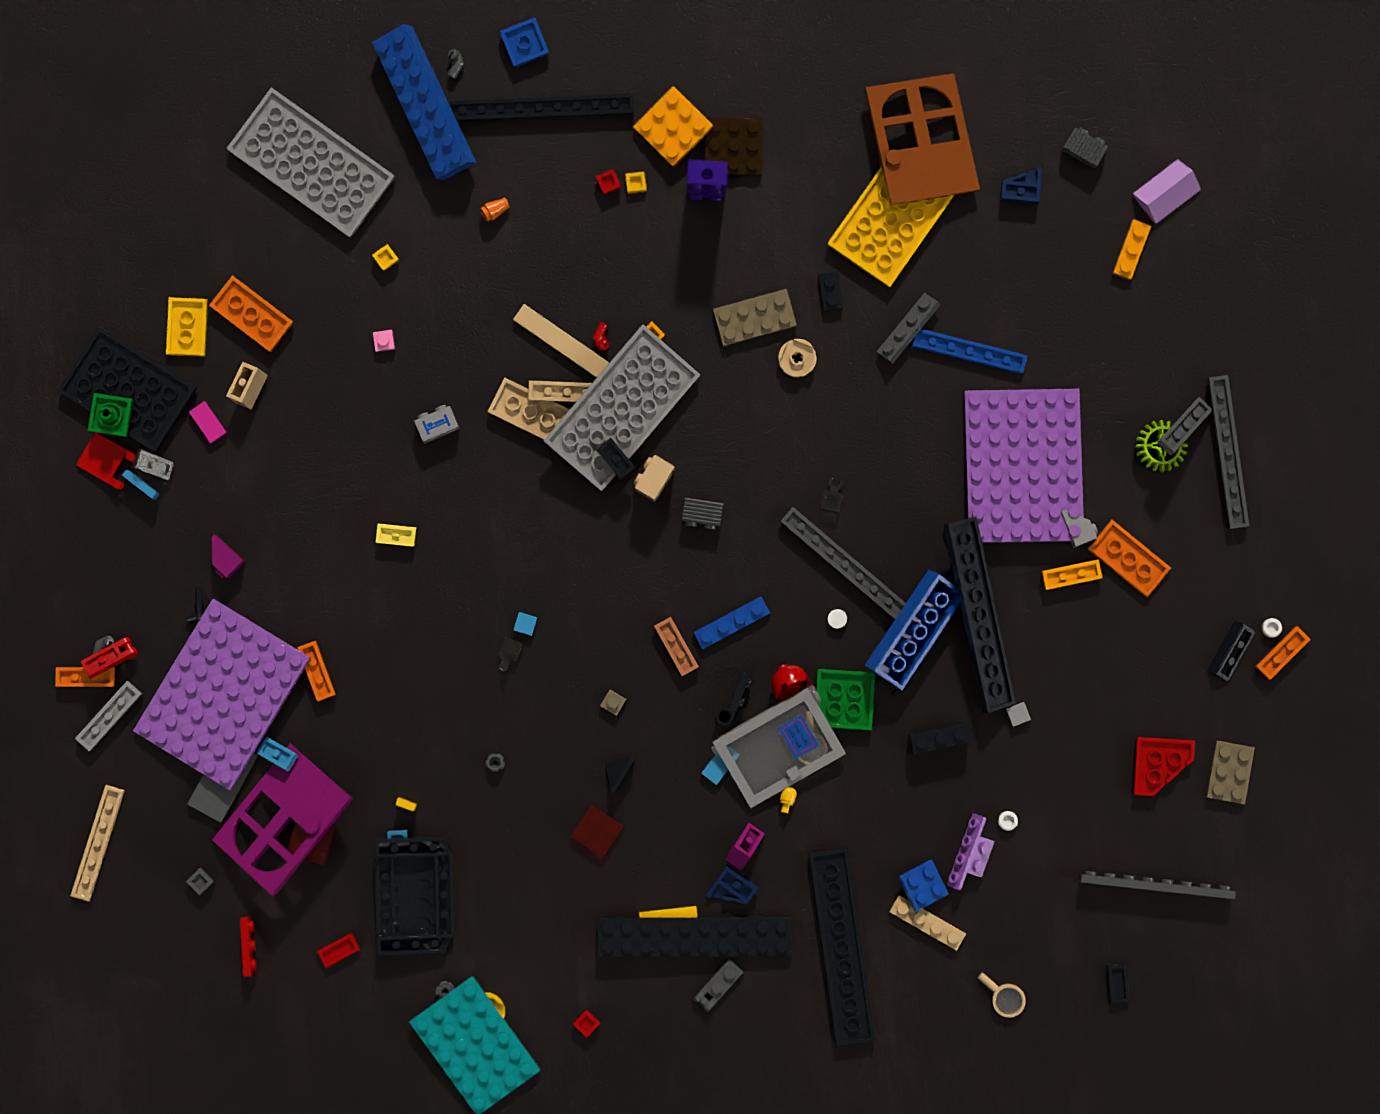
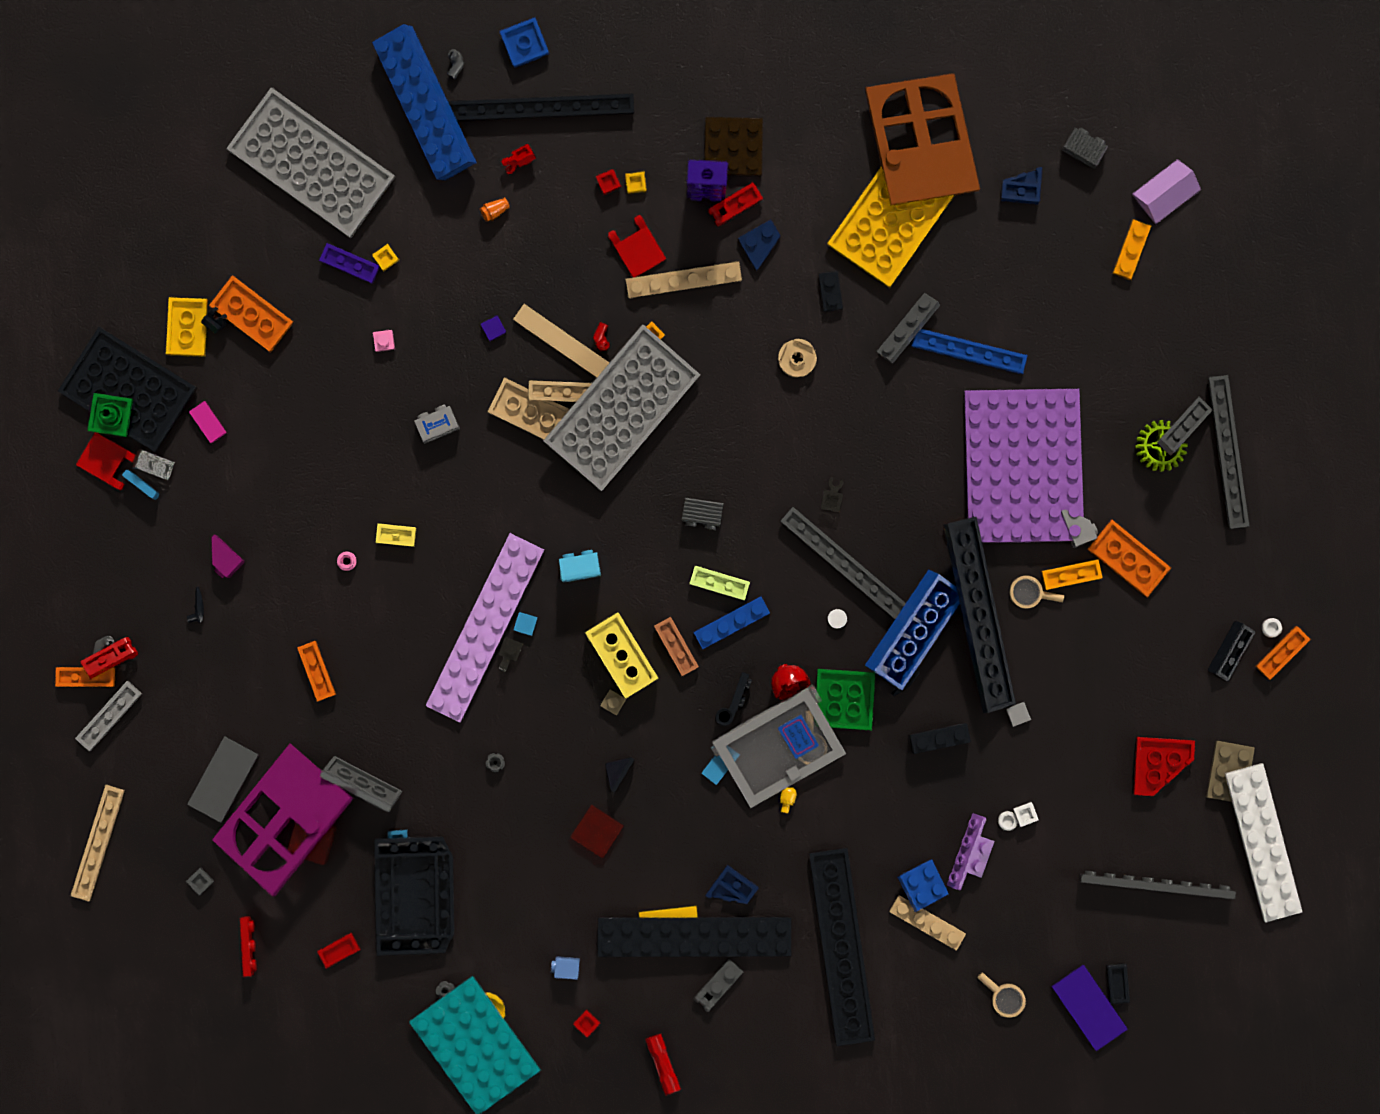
(214, 320): none -> black tile
(222, 694): medium lavender plate -> none
(246, 385): tan brick -> none
(277, 754): dark azure plate -> none
(340, 561): none -> bright pink plate
(349, 263): none -> dark purple plate
(361, 783): none -> dark grey tile
(406, 804): yellow tile -> none
(485, 627): none -> lavender plate
(493, 328): none -> dark purple tile
(519, 157): none -> red plate
(565, 967): none -> medium blue brick
(580, 566): none -> medium azure slope
(608, 653): none -> light yellow brick
(615, 458): black plate -> none
(639, 250): none -> red flag
(653, 478): tan brick -> none
(667, 1076): none -> red axle
(673, 126): light orange plate -> none
(683, 279): none -> tan plate
(719, 583): none -> yellowish green plate
(736, 204): none -> red plate
(744, 846): magenta slope -> none
(754, 317): dark tan plate -> none
(759, 242): none -> dark blue wing
(1025, 814): none -> white plate
(1028, 592): none -> piece
(1089, 1007): none -> dark purple tile
(1263, 842): none -> white plate

